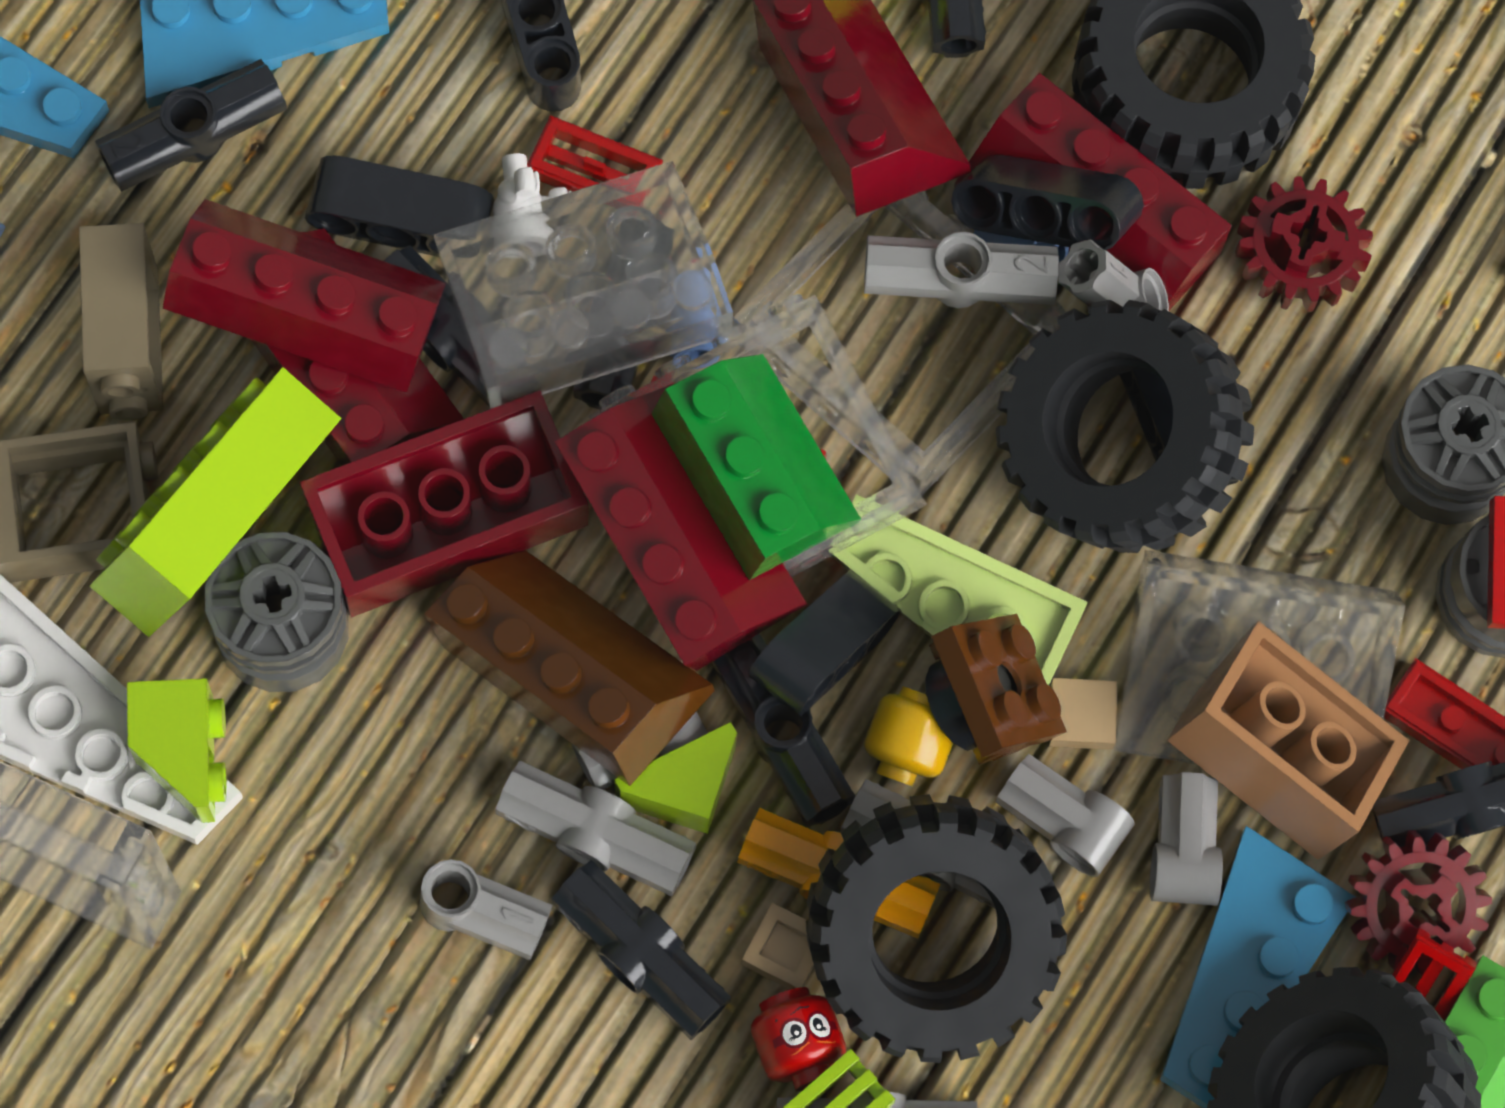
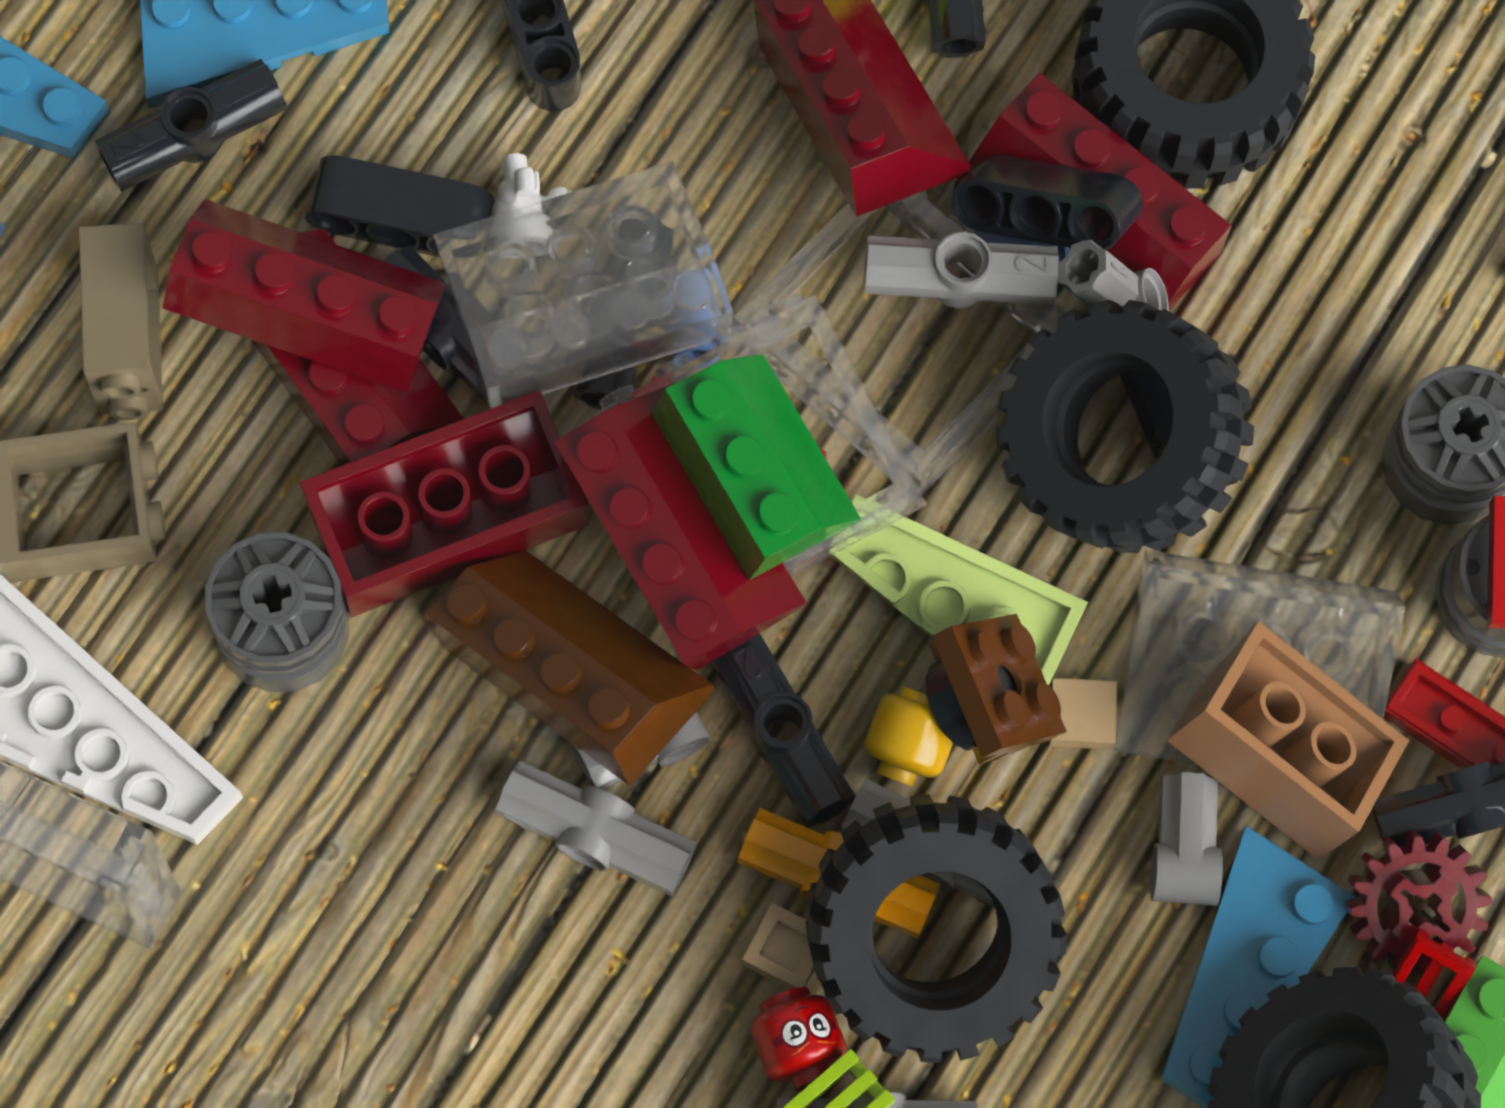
(173, 740): lime slope -> none
(211, 499): lime brick -> none
(490, 913): light grey piece -> none
(588, 141): red tile -> none
(641, 949): black piece -> none
(684, 782): lime slope -> none
(824, 643): black beam -> none
(1080, 824): light grey piece -> none
(1277, 236): dark red gear -> none

